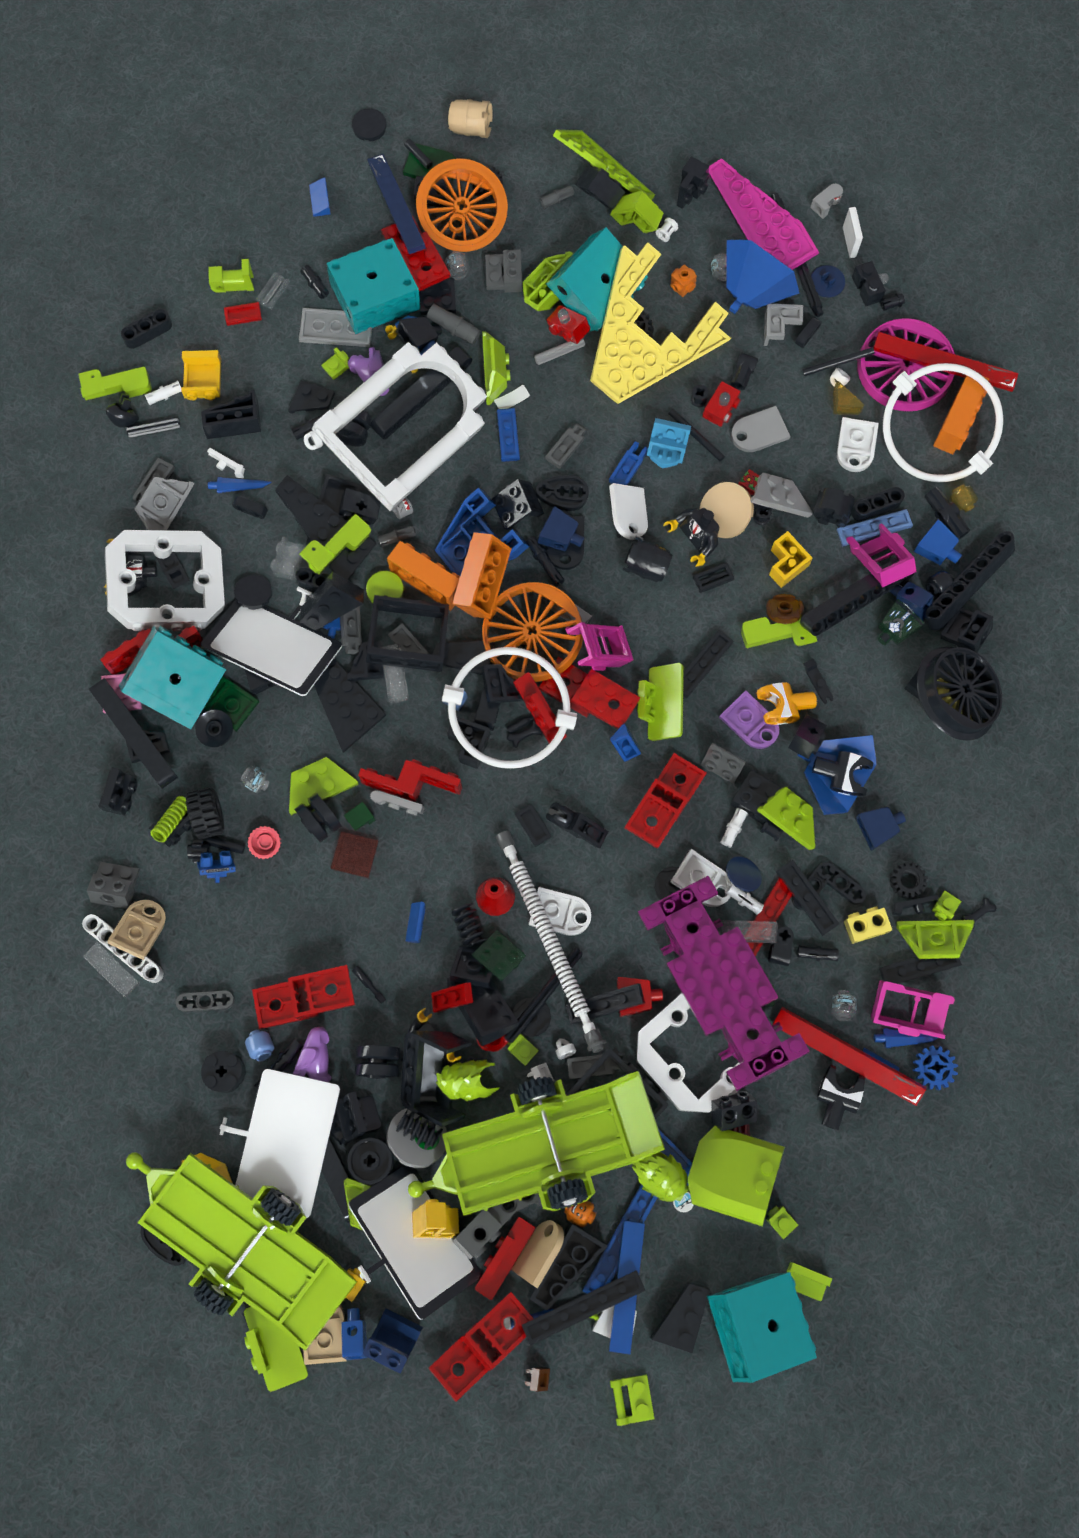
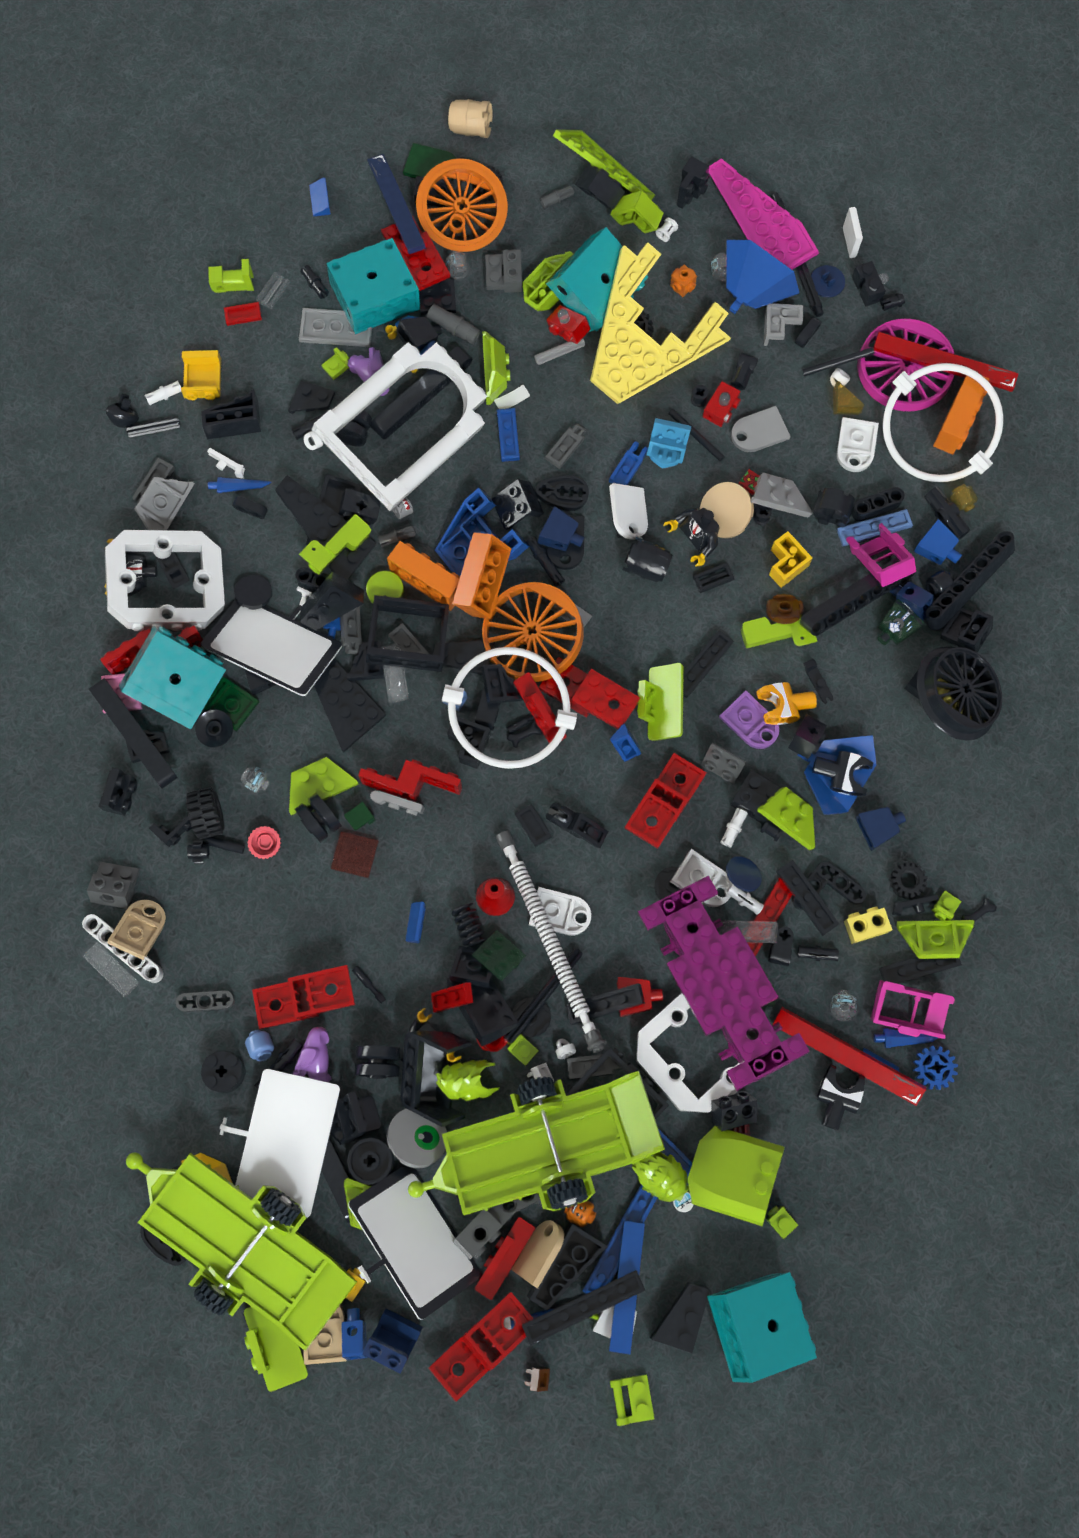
(133, 382): lime piece -> none
(150, 321): black beam -> none
(170, 819): lime piece -> none
(216, 868): blue hips -> none
(287, 559): clear bracket -> none
(369, 124): black tile -> none
(418, 1129): black piece -> none
(421, 157): black piece -> none
(435, 1220): yellow brick -> none
(617, 640): dark pink piece -> none
(808, 1281): lime panel -> none
(827, 198): light grey leg -> none

